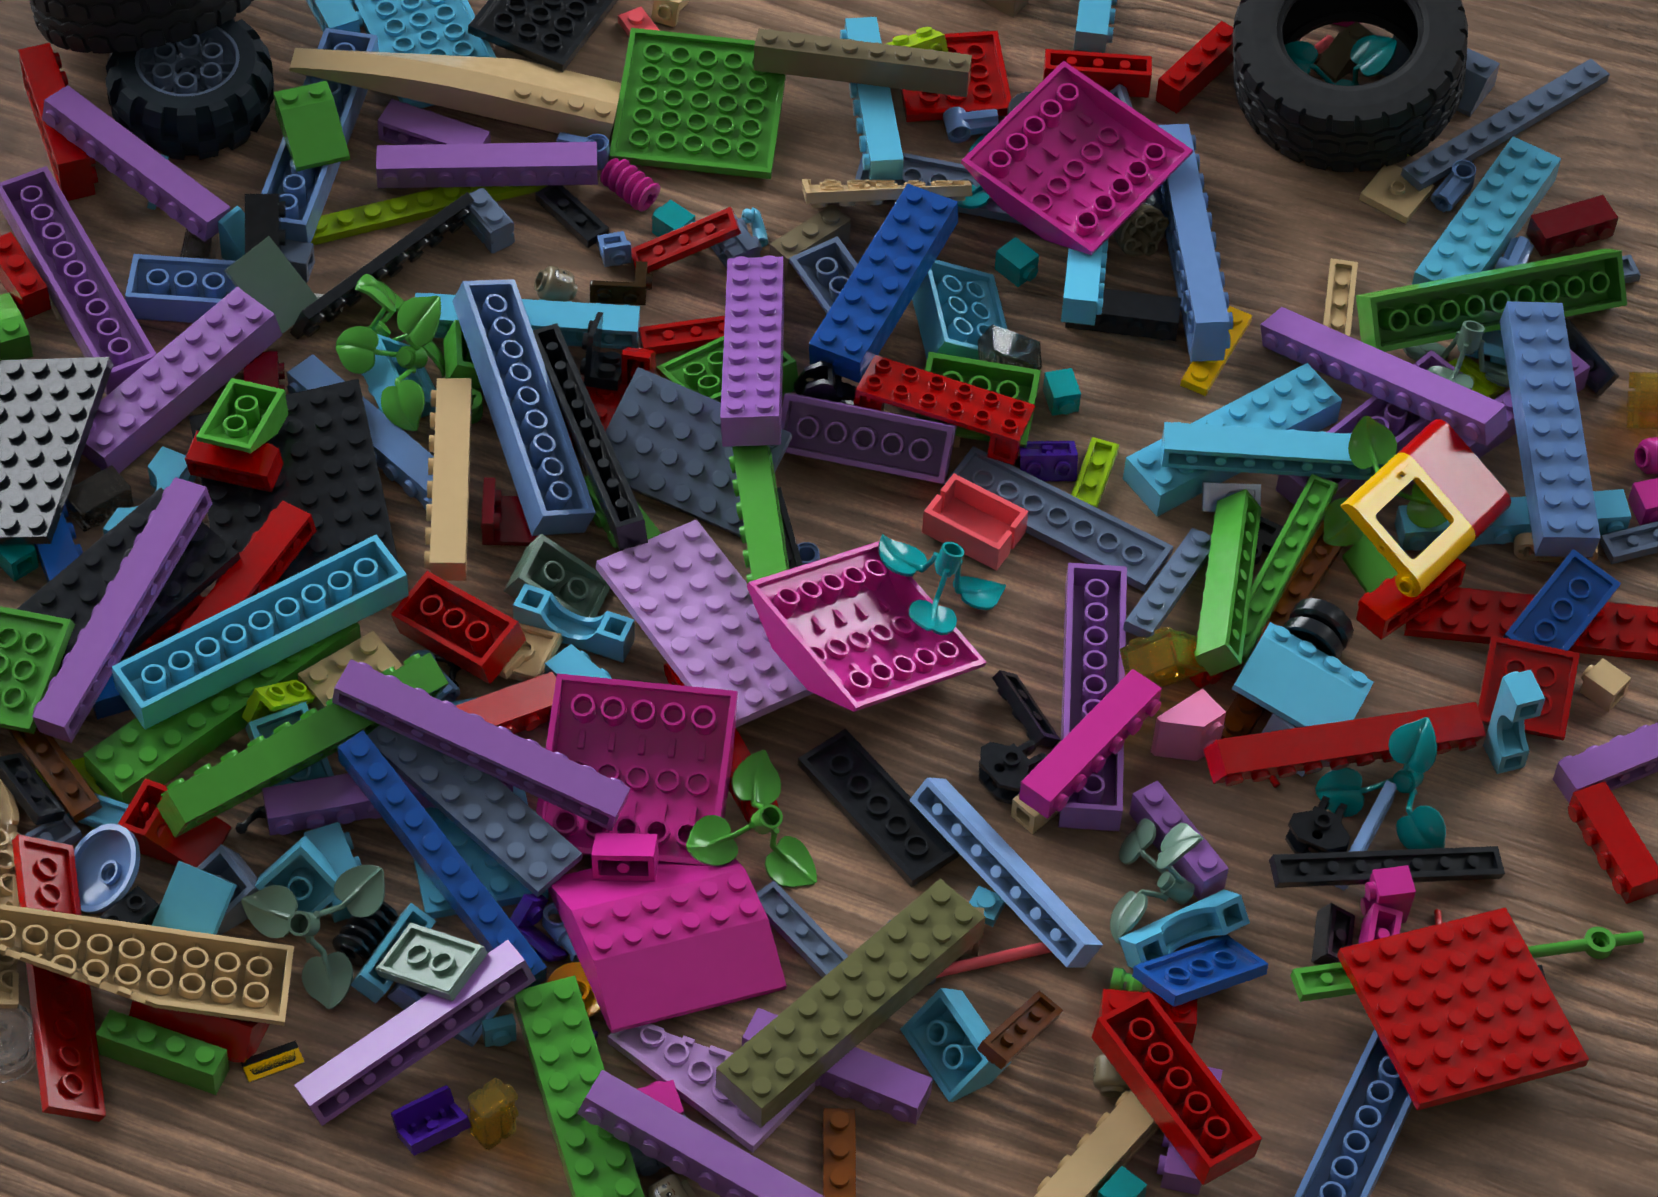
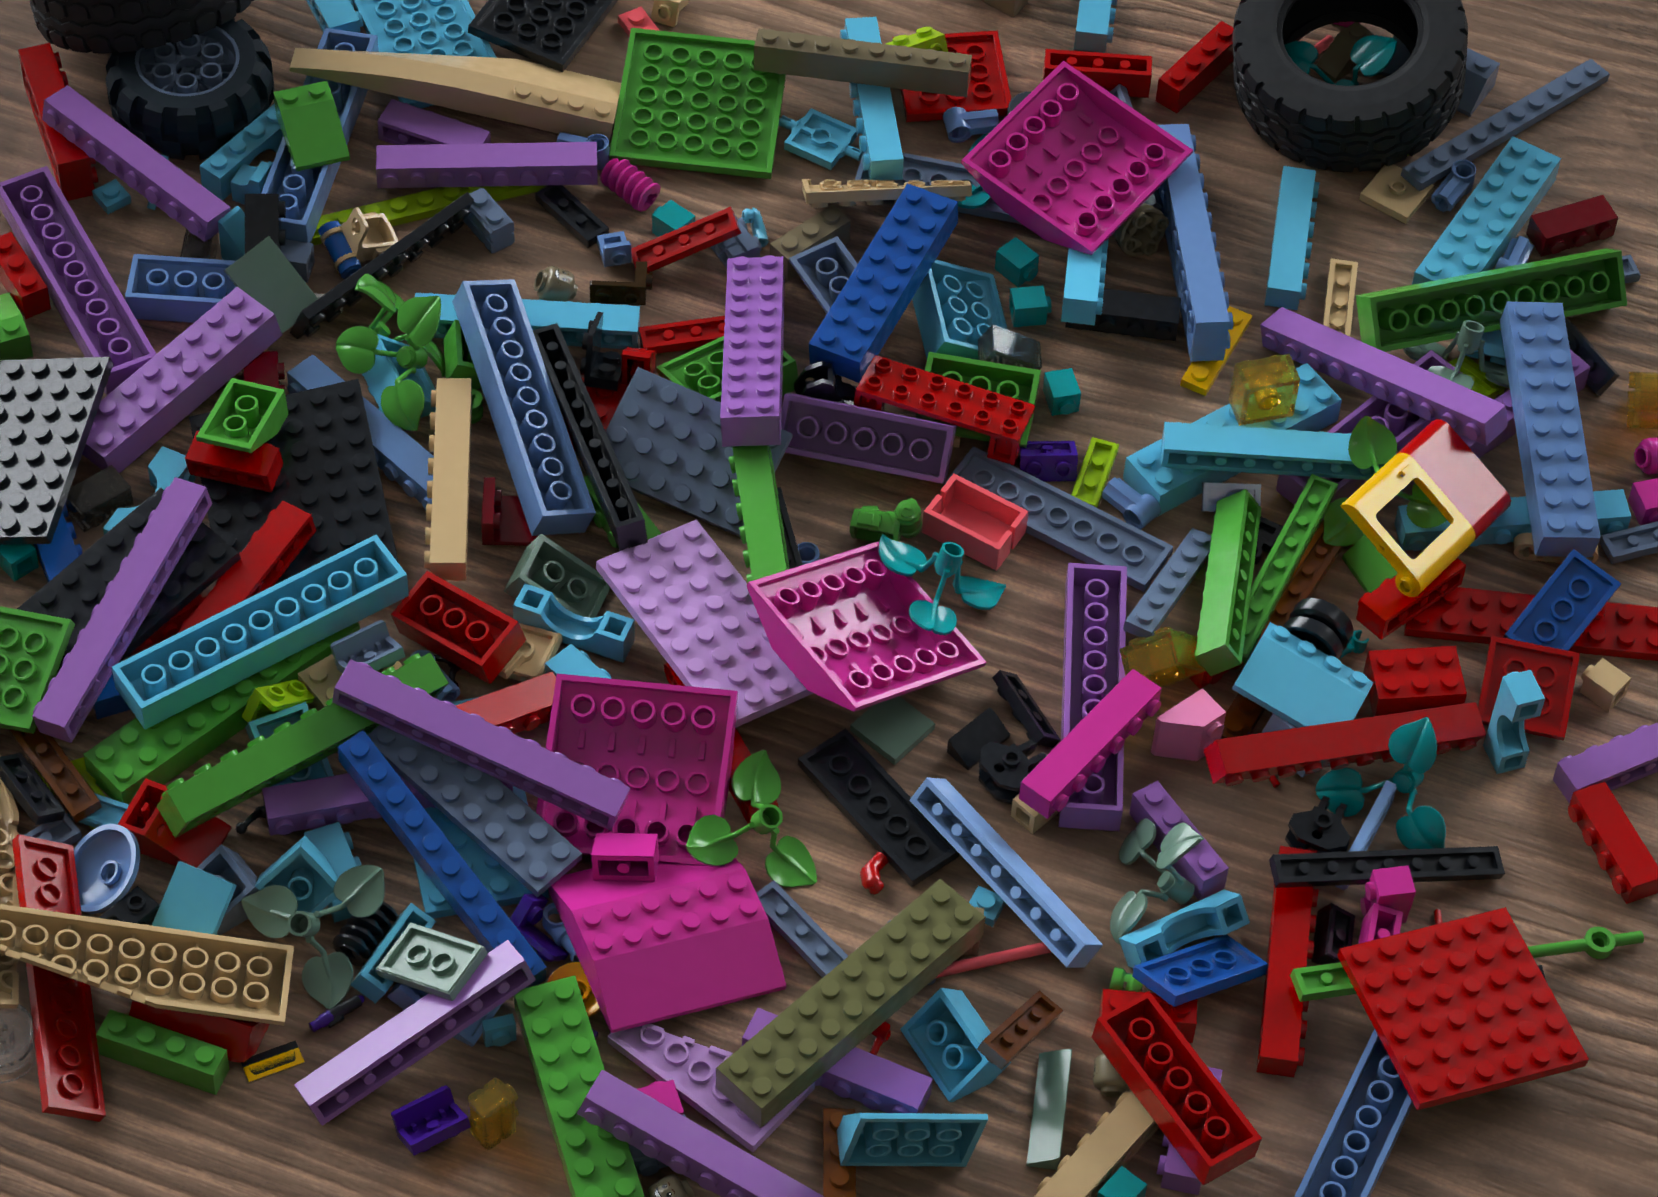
(111, 196): none -> medium azure plate
(249, 180): none -> medium azure brick
(255, 138): none -> medium azure arch
(336, 1015): none -> piece
(357, 240): none -> tan piece
(369, 646): none -> sand blue bracket
(820, 138): none -> medium azure plate
(870, 523): none -> bright green piece
(870, 873): none -> red arm
(882, 1035): none -> red hand
(892, 728): none -> sand green tile
(908, 1139): none -> medium azure slope
(967, 743): none -> black slope
(1029, 306): none -> teal brick
(1049, 1109): none -> sand green slope
(1136, 508): none -> medium blue piece
(1264, 389): none -> clear yellow brick
(1287, 950): none -> red brick
(1290, 238): none -> medium azure brick
(1355, 644): none -> teal hand
(1414, 679): none -> red brick

